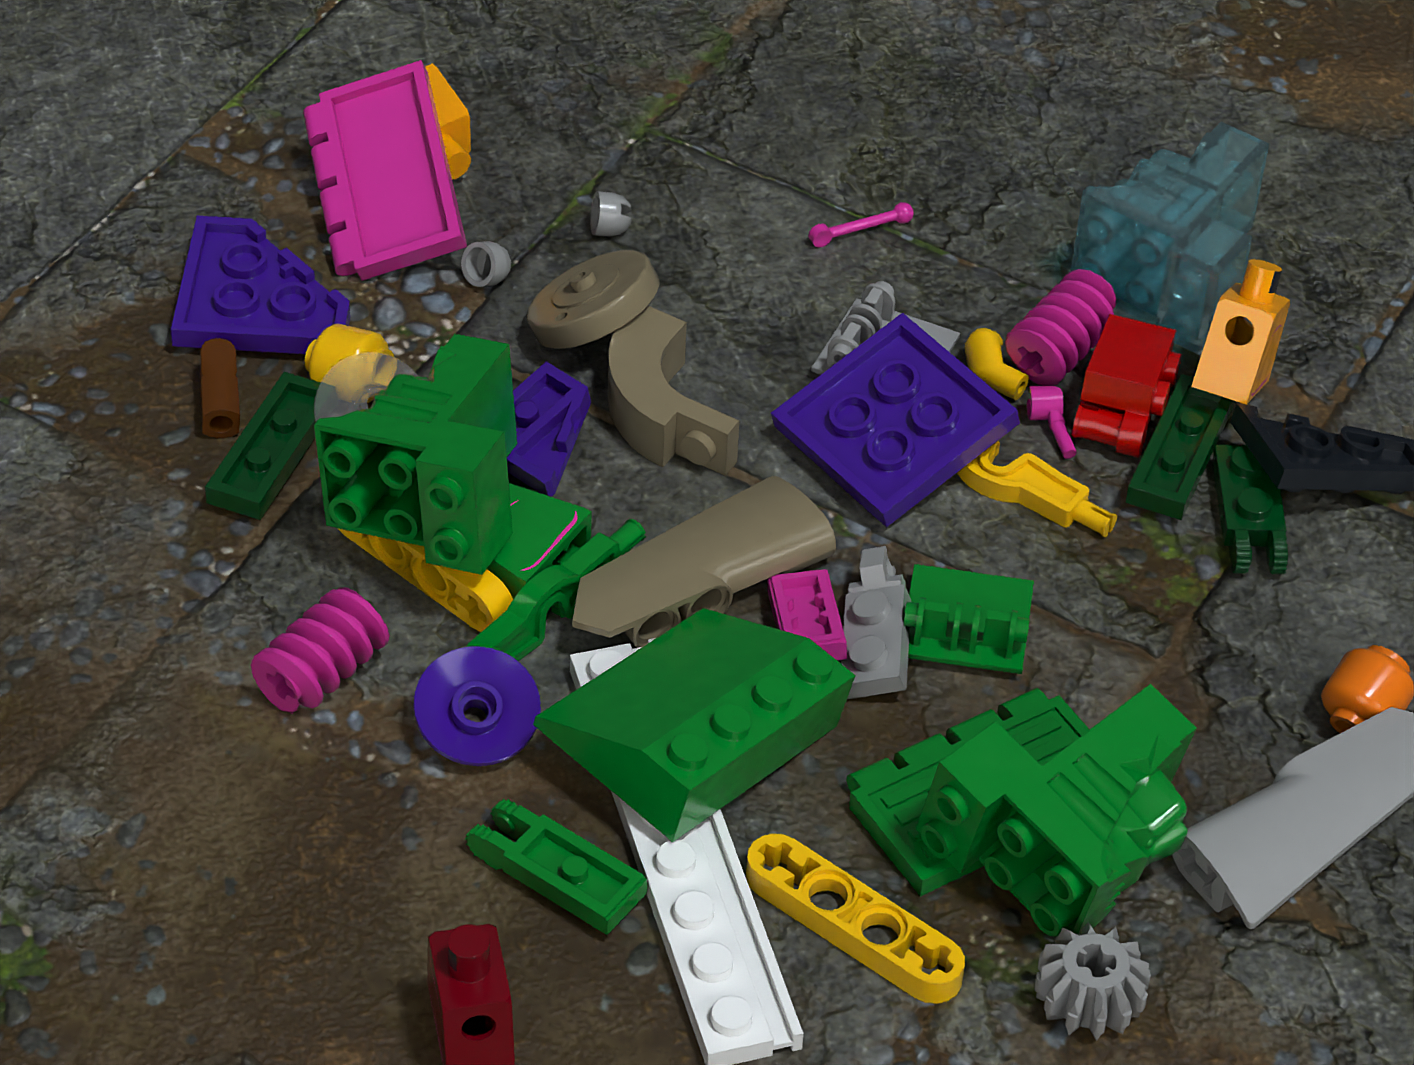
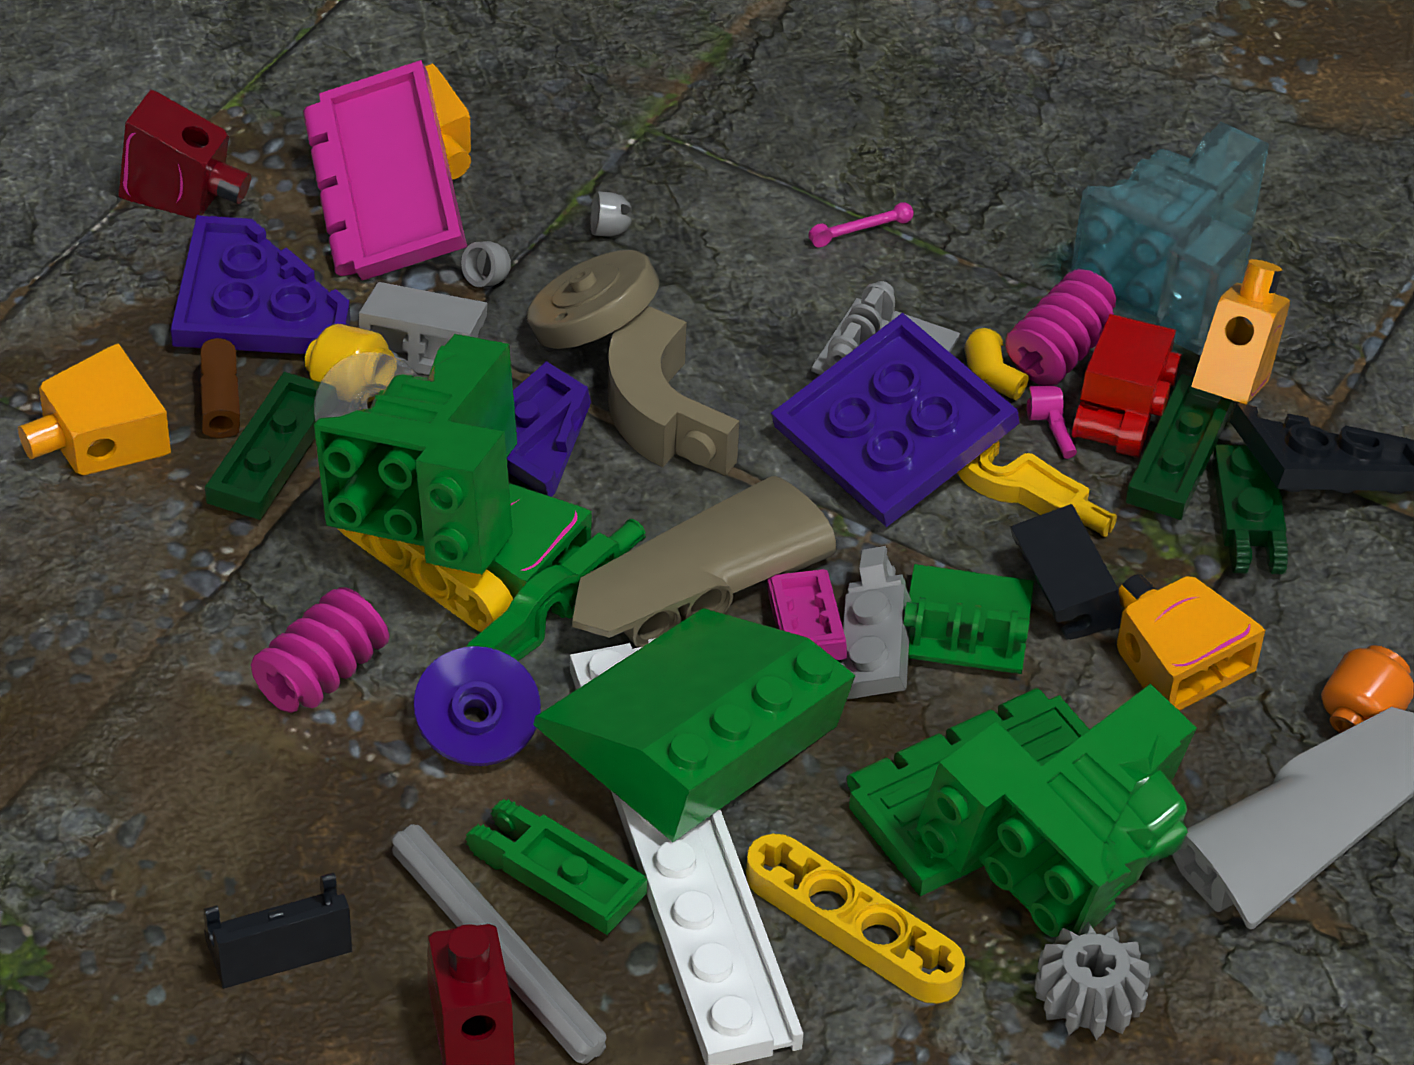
(98, 416): none -> light orange torso
(176, 160): none -> dark red torso
(279, 936): none -> black hinge
(419, 321): none -> light grey hinge
(524, 970): none -> light grey axle
(1069, 571): none -> black hinge
(1185, 638): none -> light orange torso

